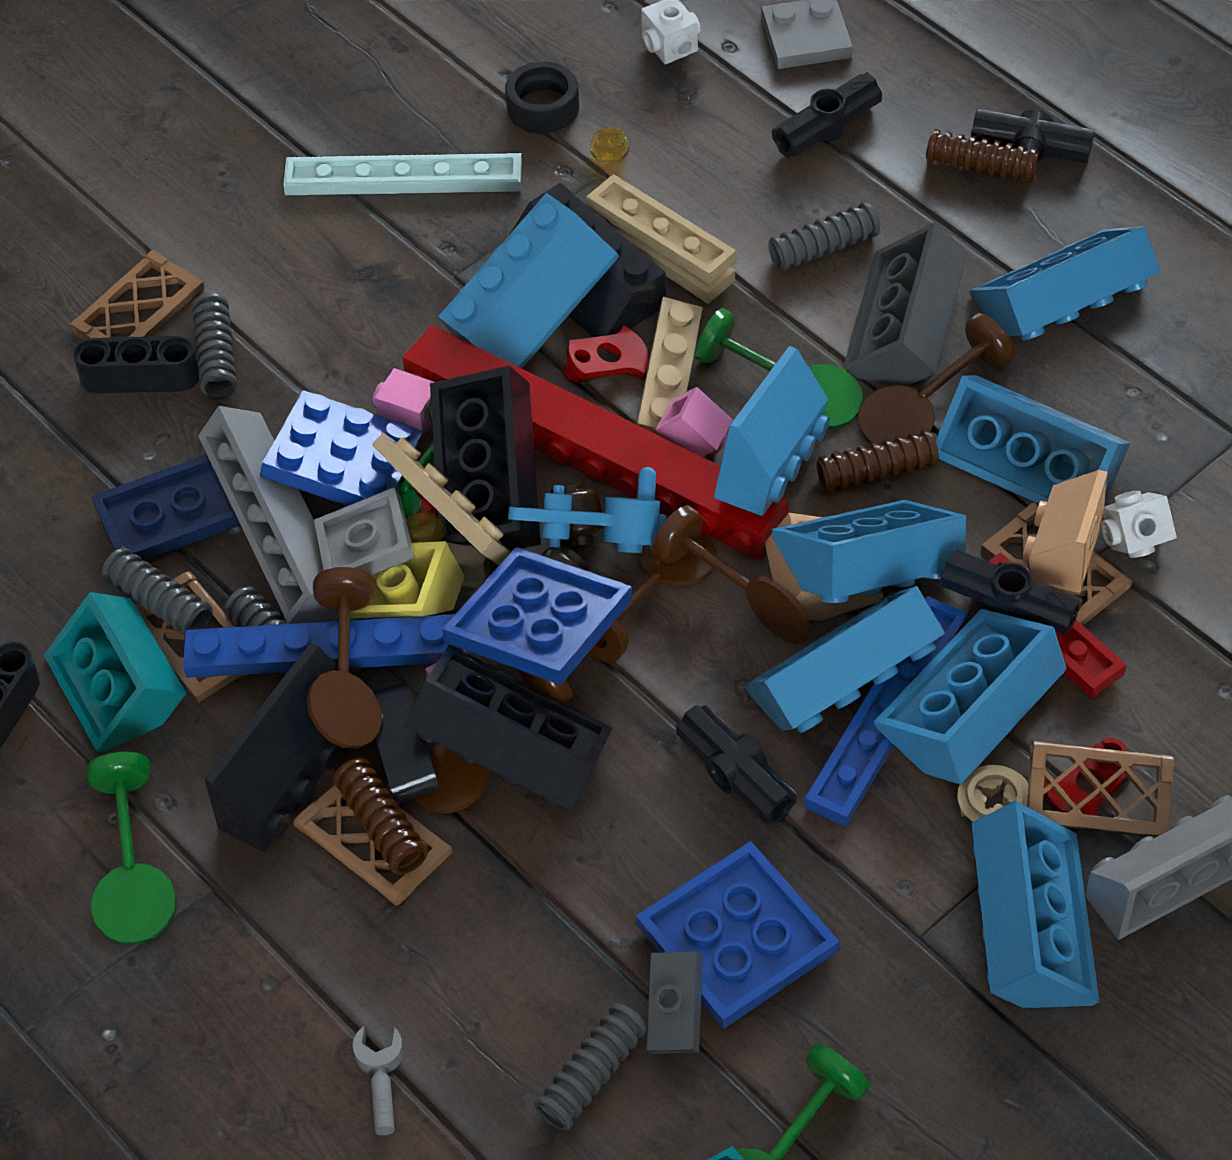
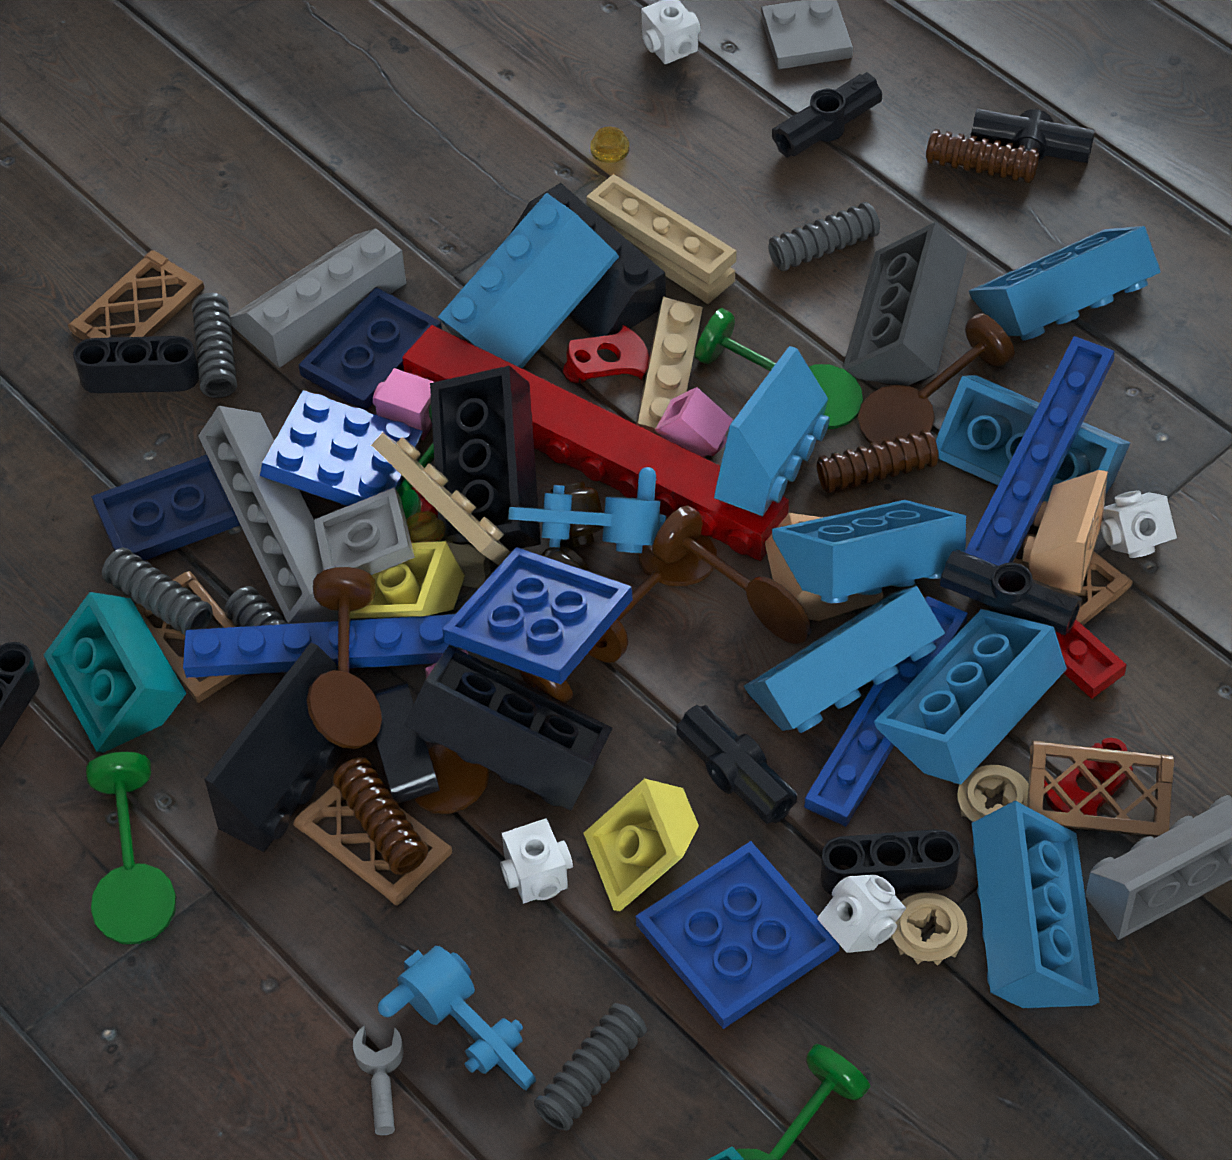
(320, 296): none -> light grey slope
(366, 347): none -> dark blue plate
(403, 174): light aqua tile -> none
(438, 988): none -> dark azure piece
(535, 861): none -> white brick
(545, 117): black tyre -> none
(641, 839): none -> light yellow slope
(674, 1002): dark grey plate -> none
(862, 912): none -> white brick
(908, 849): none -> black beam
(948, 922): none -> tan gear
(1041, 452): none -> blue plate

